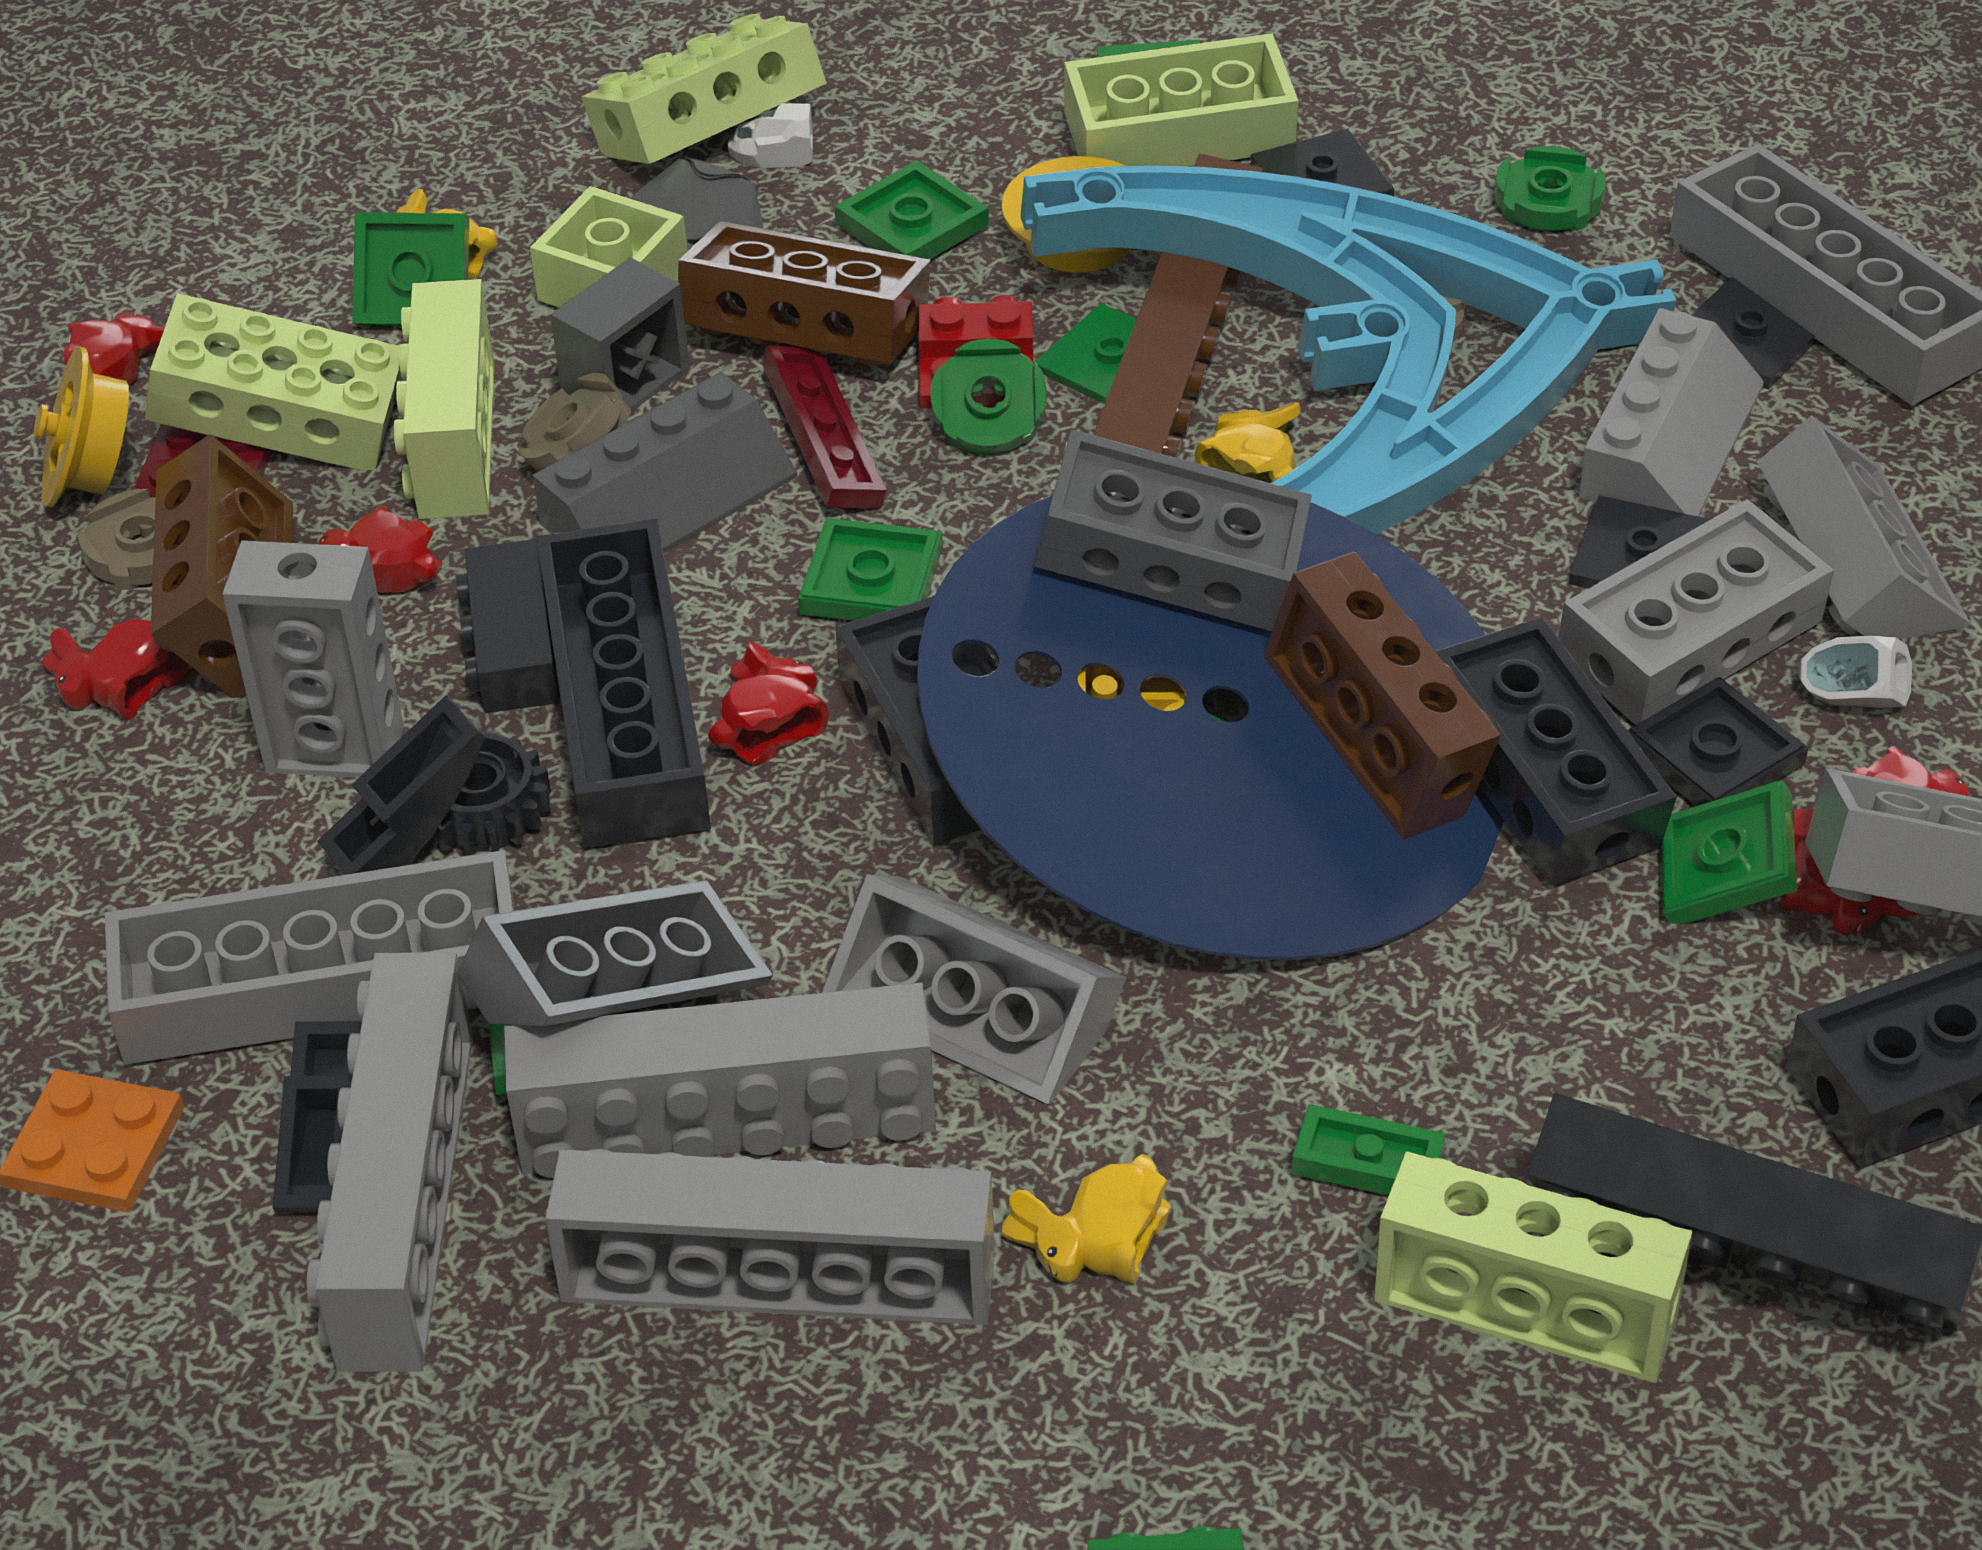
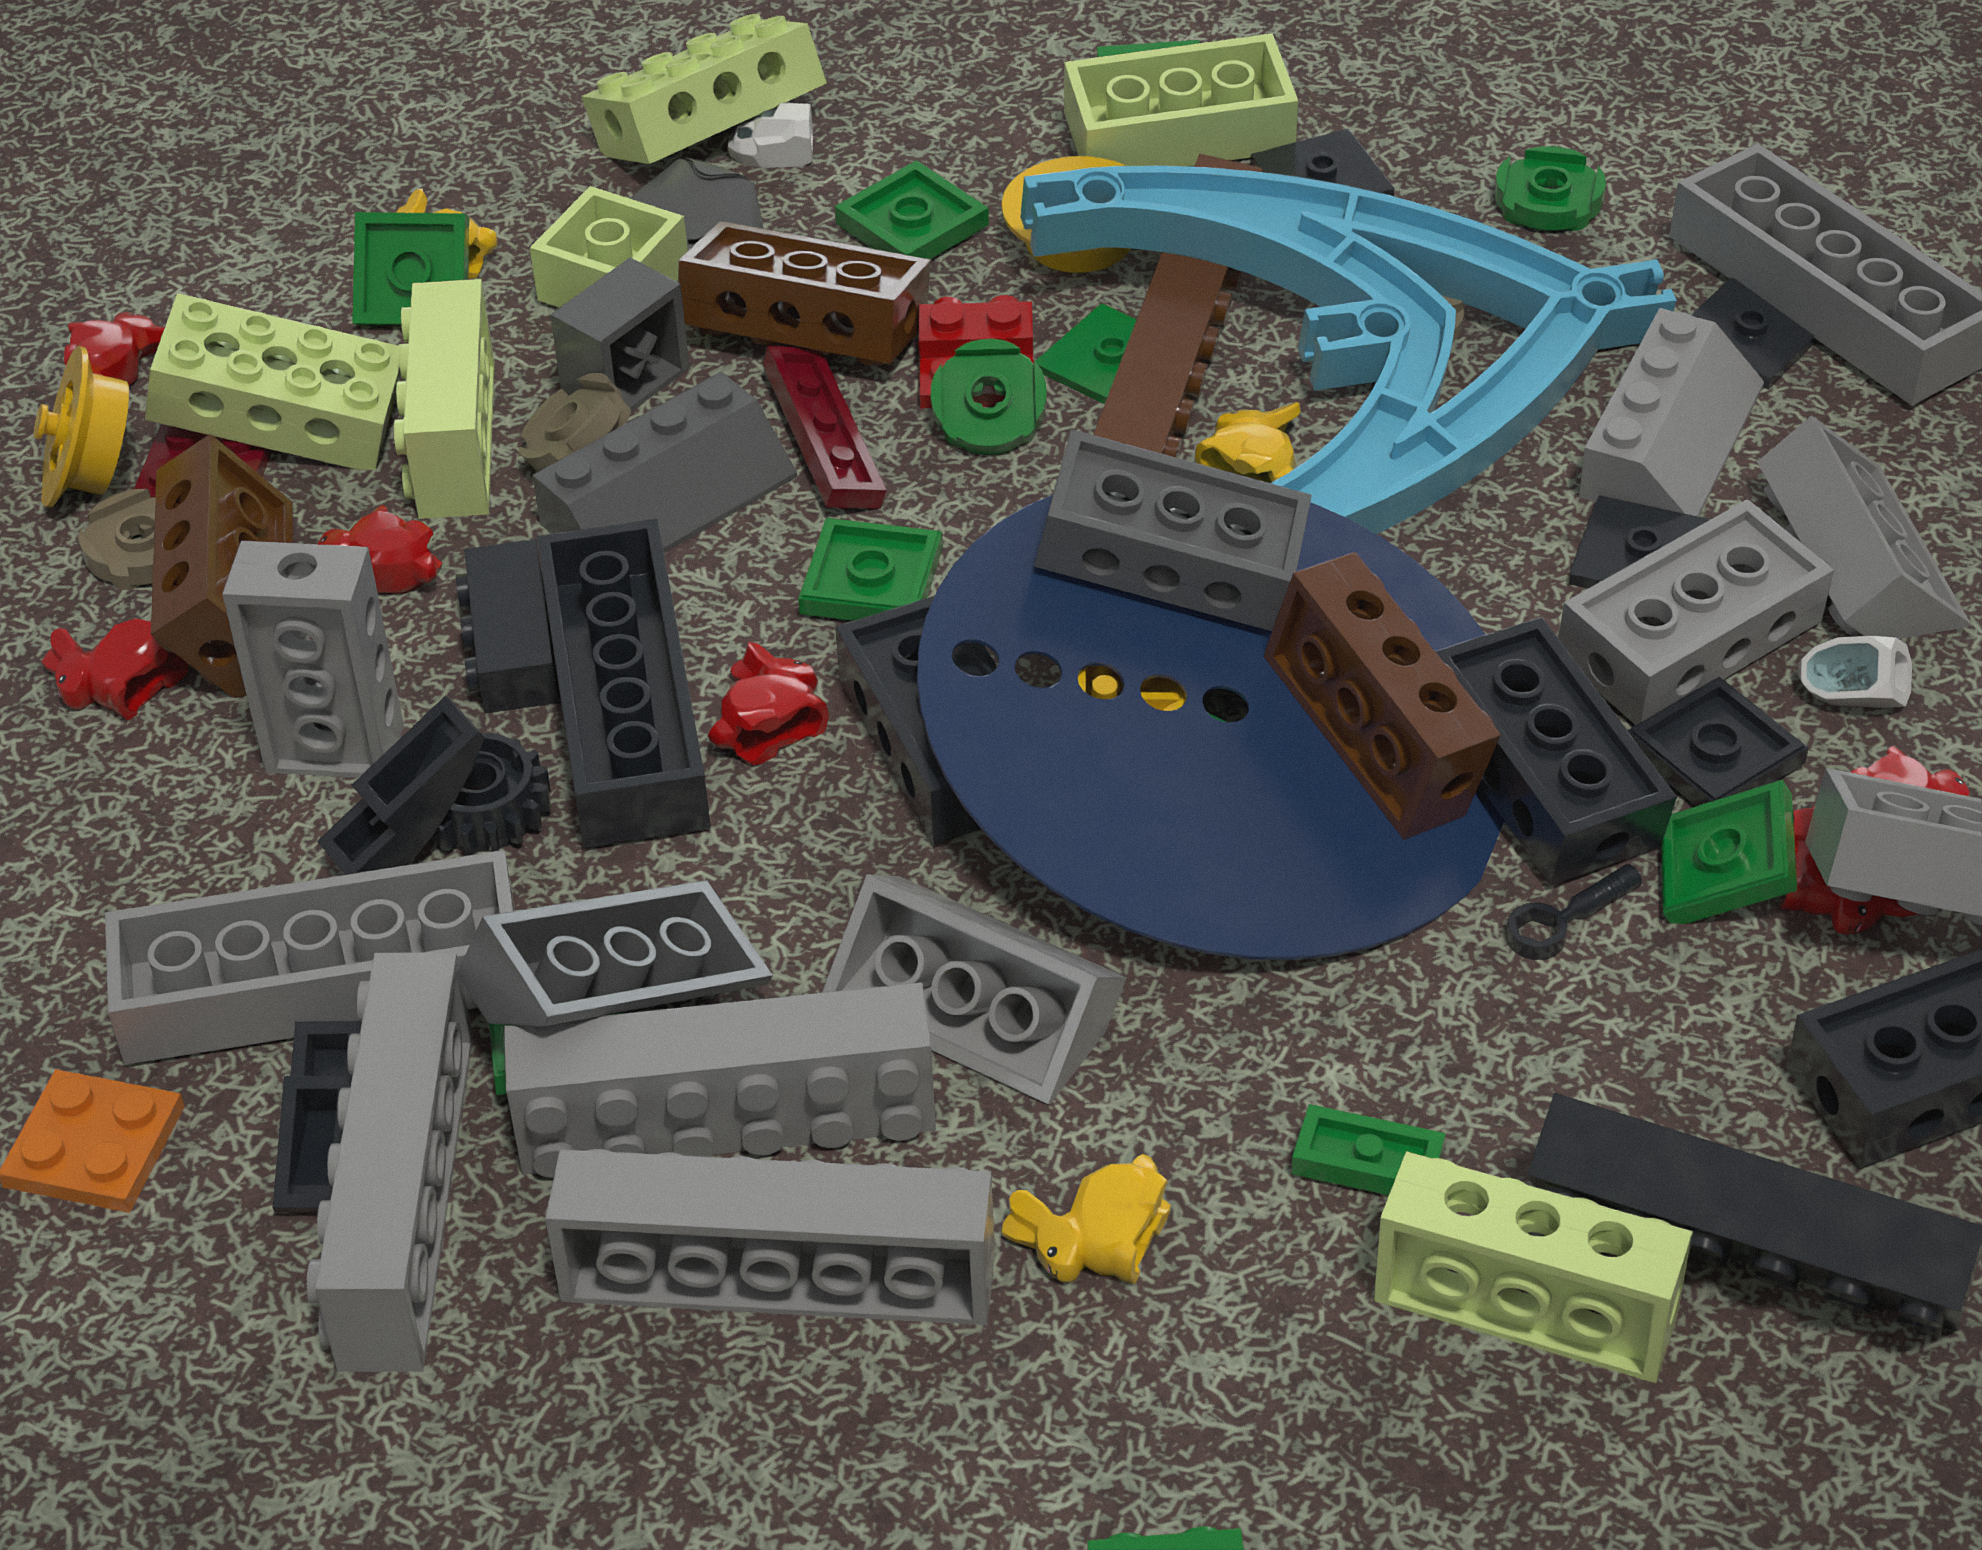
(1580, 907): none -> black piece

